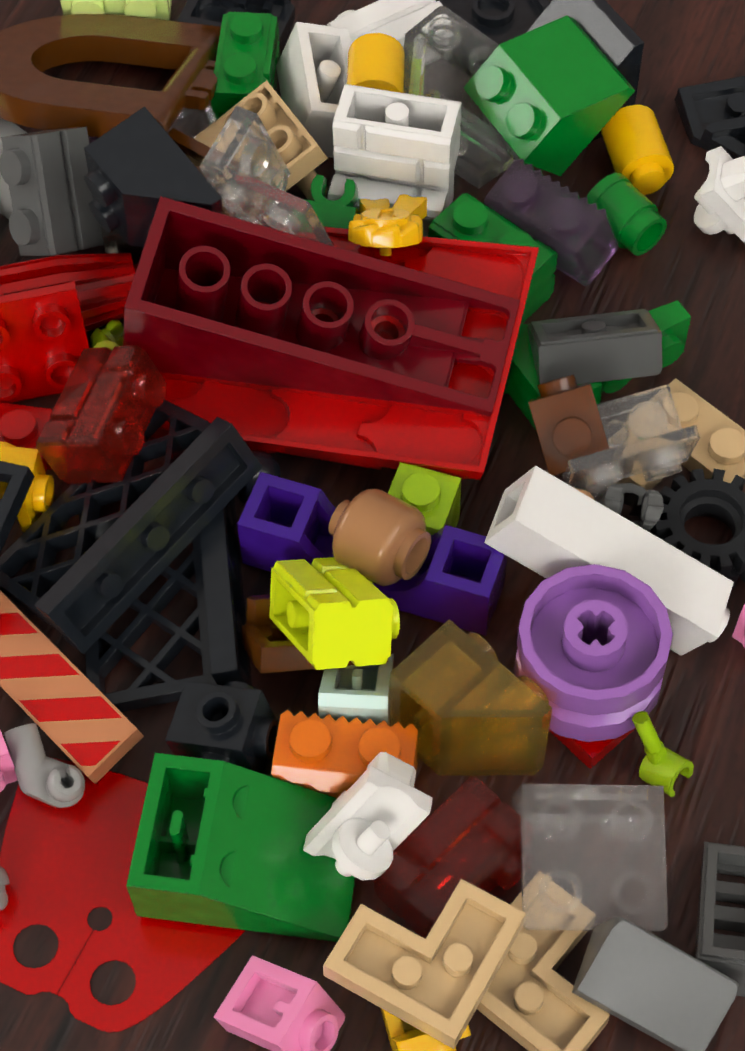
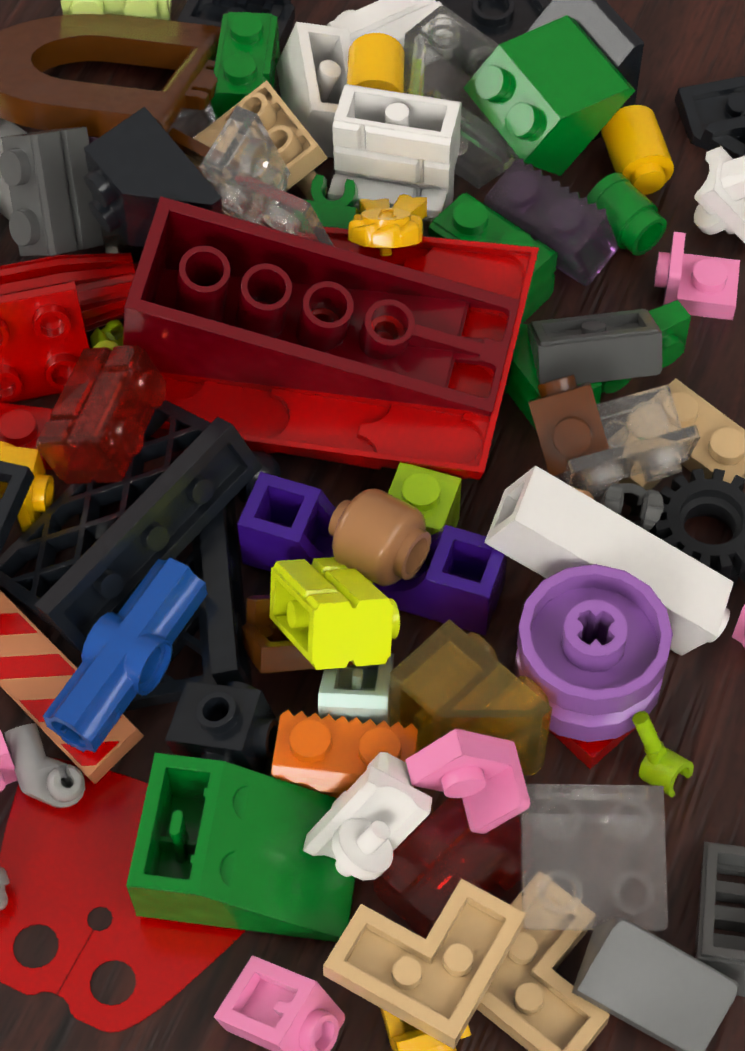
(125, 655): none -> blue piece
(479, 771): none -> bright pink bracket
(700, 283): none -> bright pink bracket

